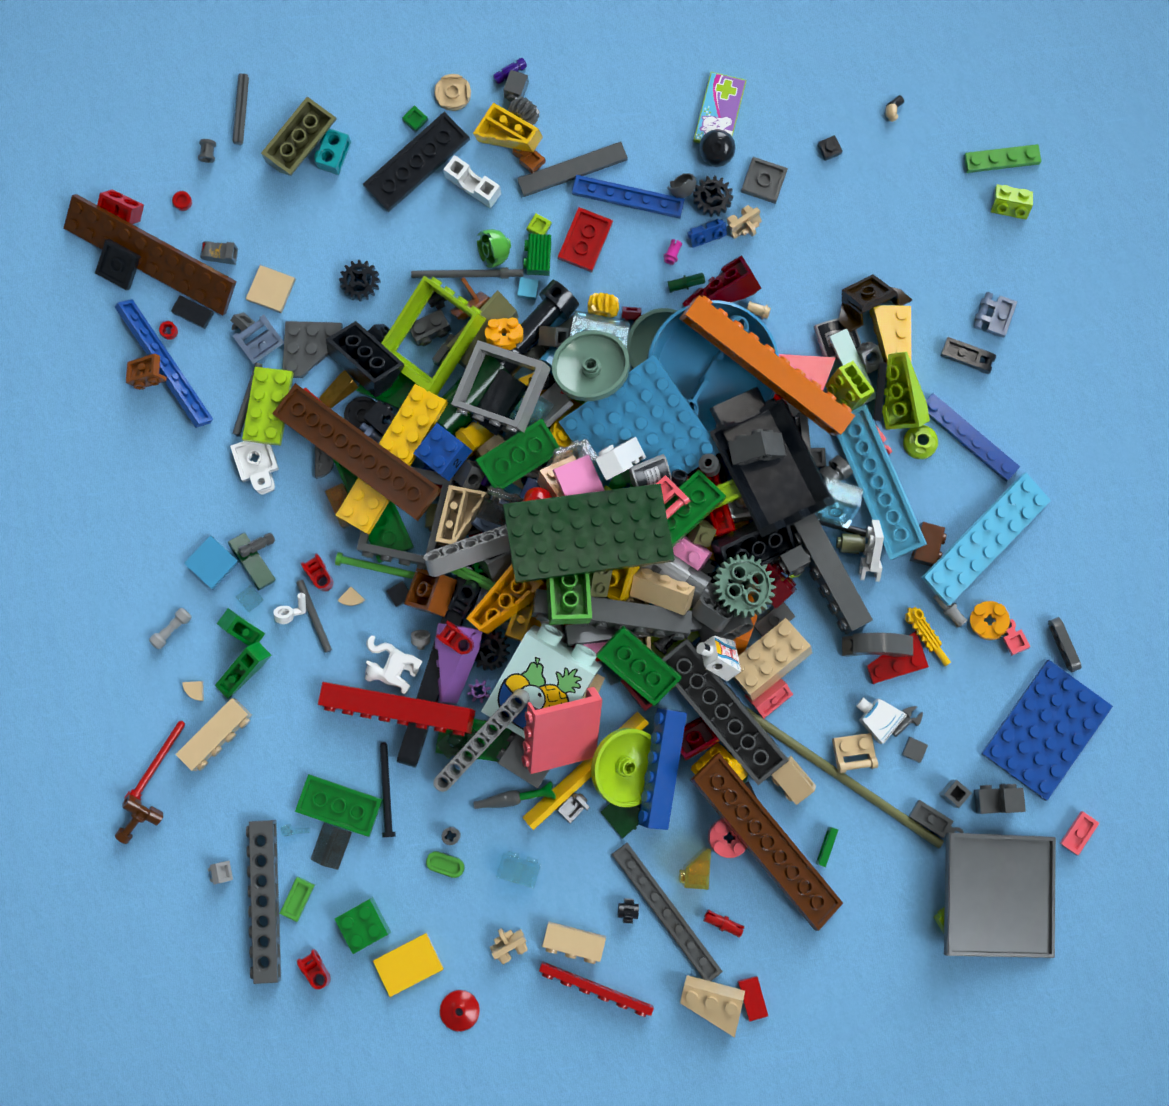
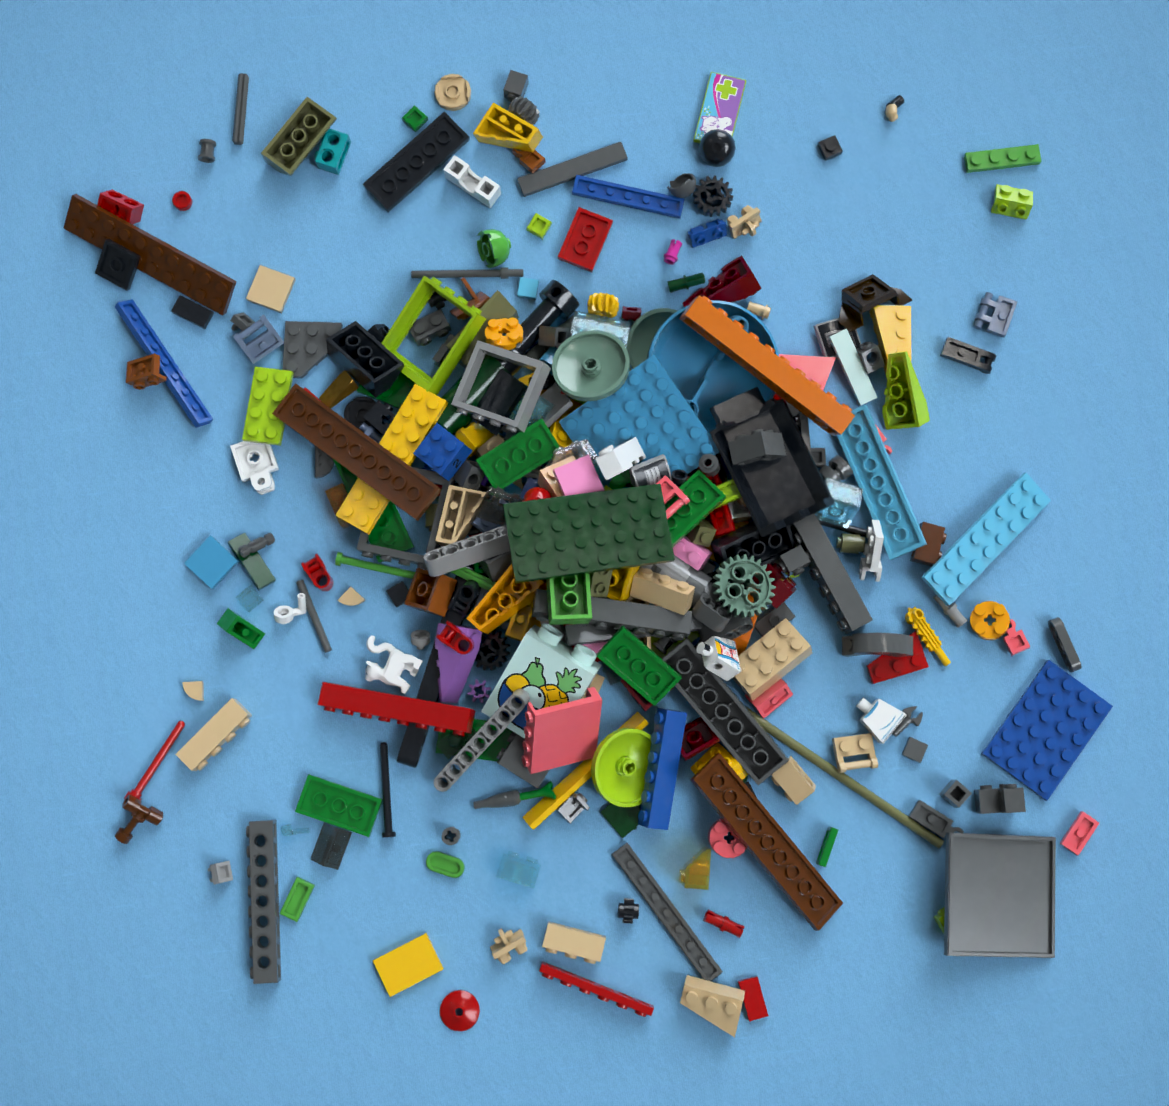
(158, 640): light grey piece -> none
(162, 329): red bush -> none
(219, 252): dark grey leg -> none
(243, 410): dark grey bar -> none
(243, 669): green slope -> none
(313, 969): red piece -> none
(361, 272): black gear -> none
(362, 925): green brick -> none
(519, 65): dark purple axle -> none
(538, 254): green brick -> none
(764, 180): dark grey tile -> none
(849, 386): lime brick -> none
(880, 391): black tile -> none
(917, 450): lime piece -> none
(971, 438): blue plate -> none

